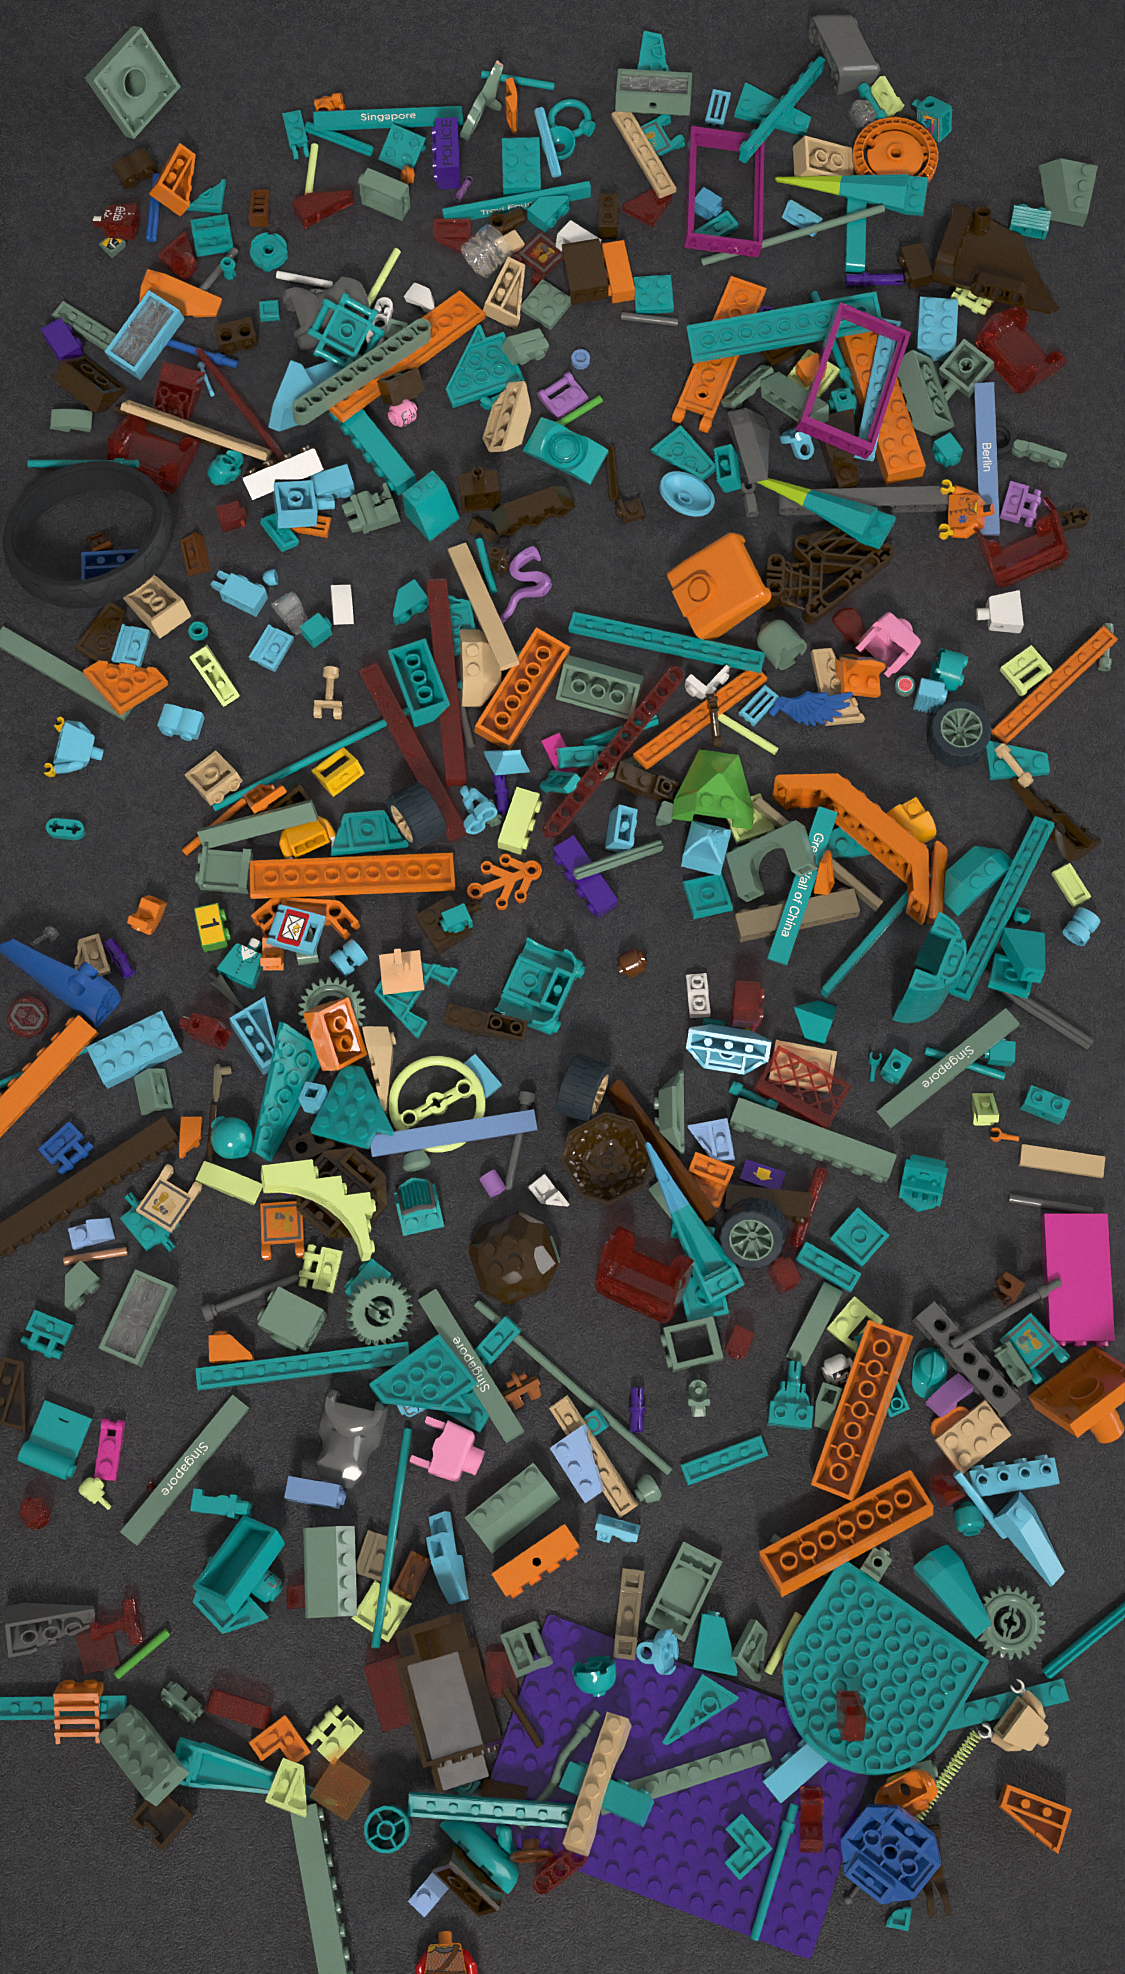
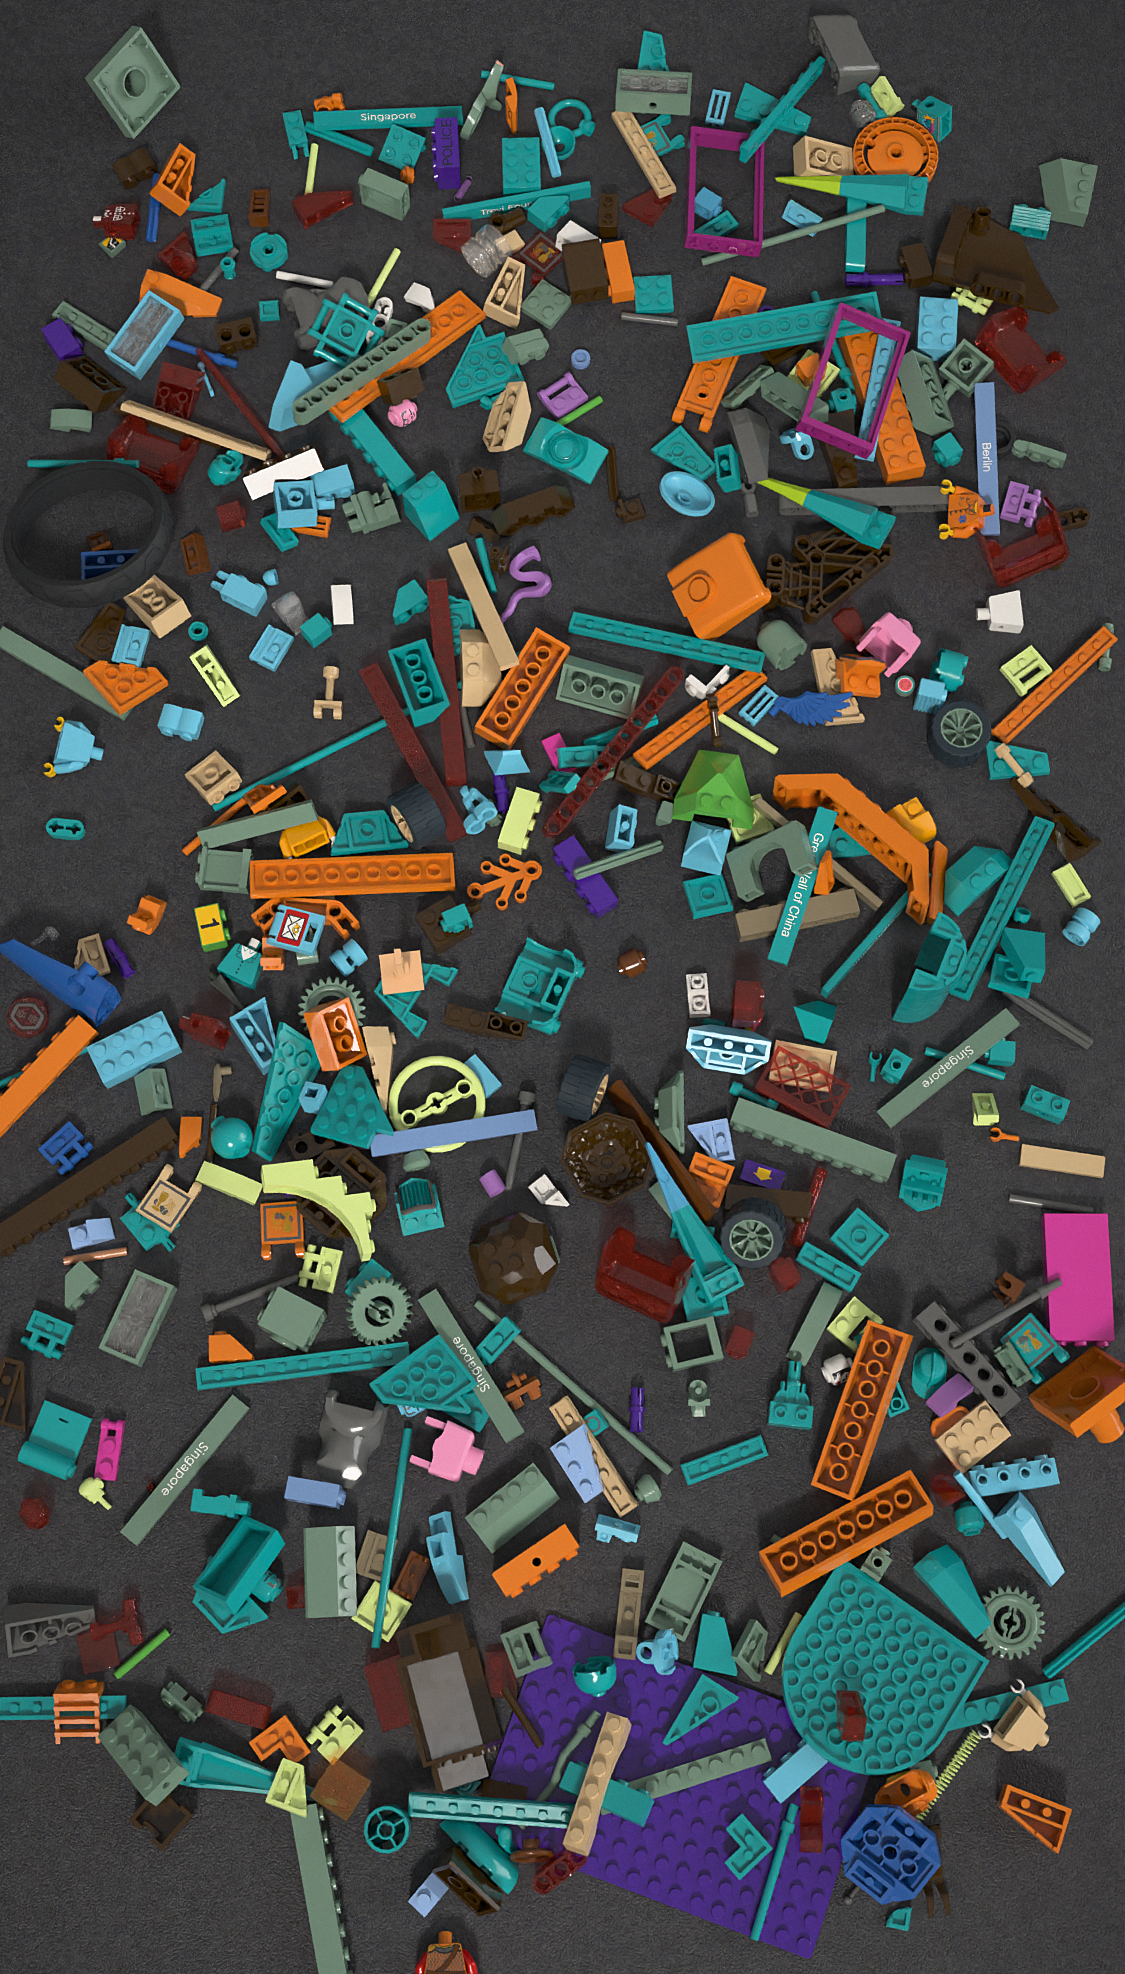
(341, 776): yellow tile -> none
(827, 1405): sand green slope -> none

